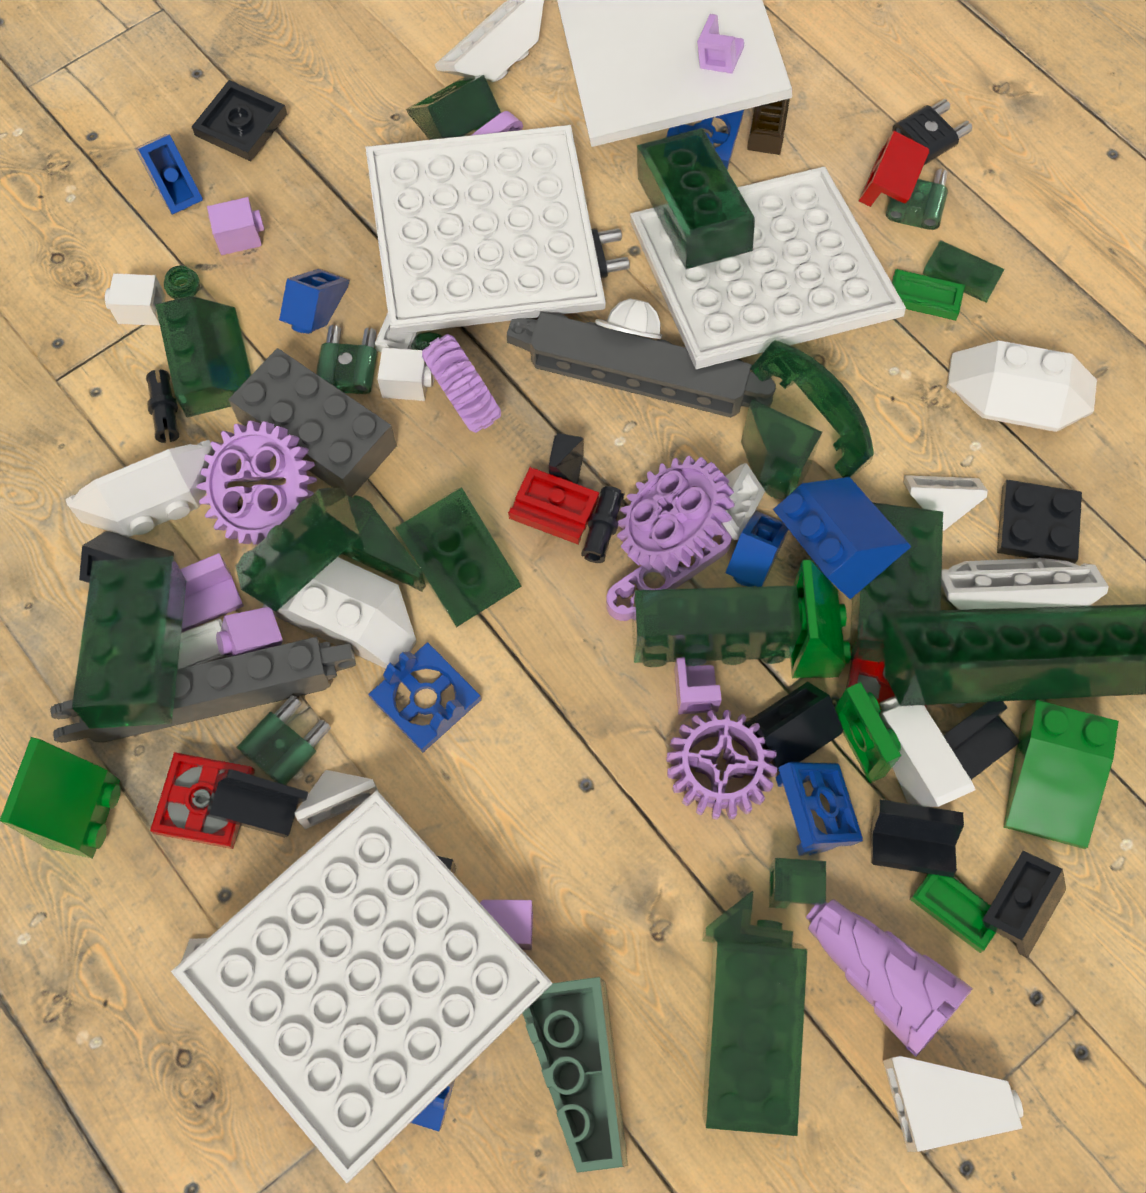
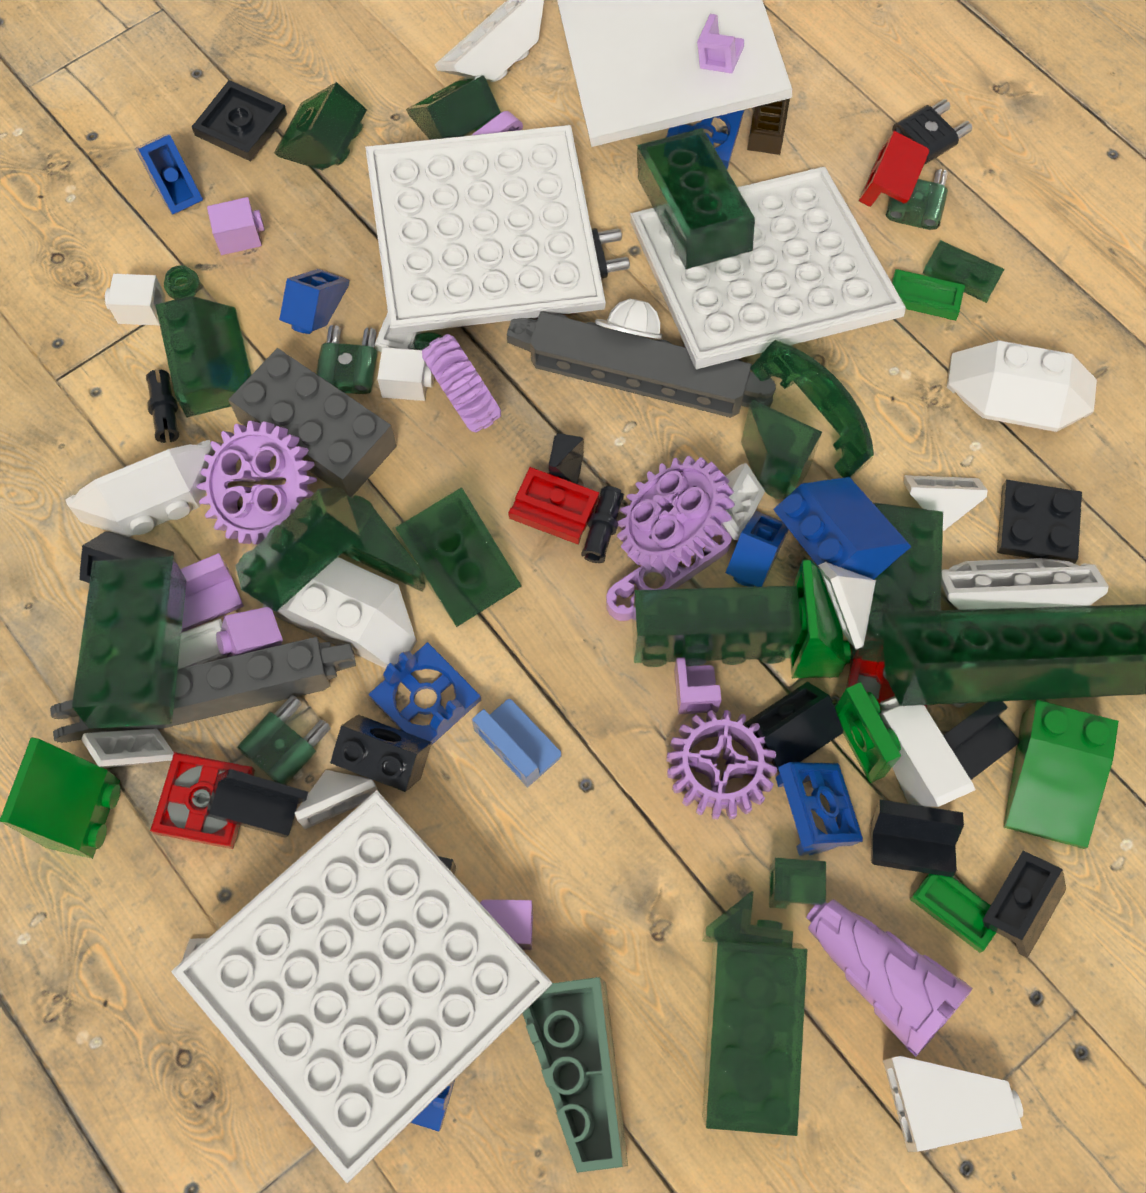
(127, 747): none -> white slope
(322, 129): none -> clear green slope
(380, 752): none -> black brick
(516, 741): none -> medium blue panel
(851, 600): none -> white slope

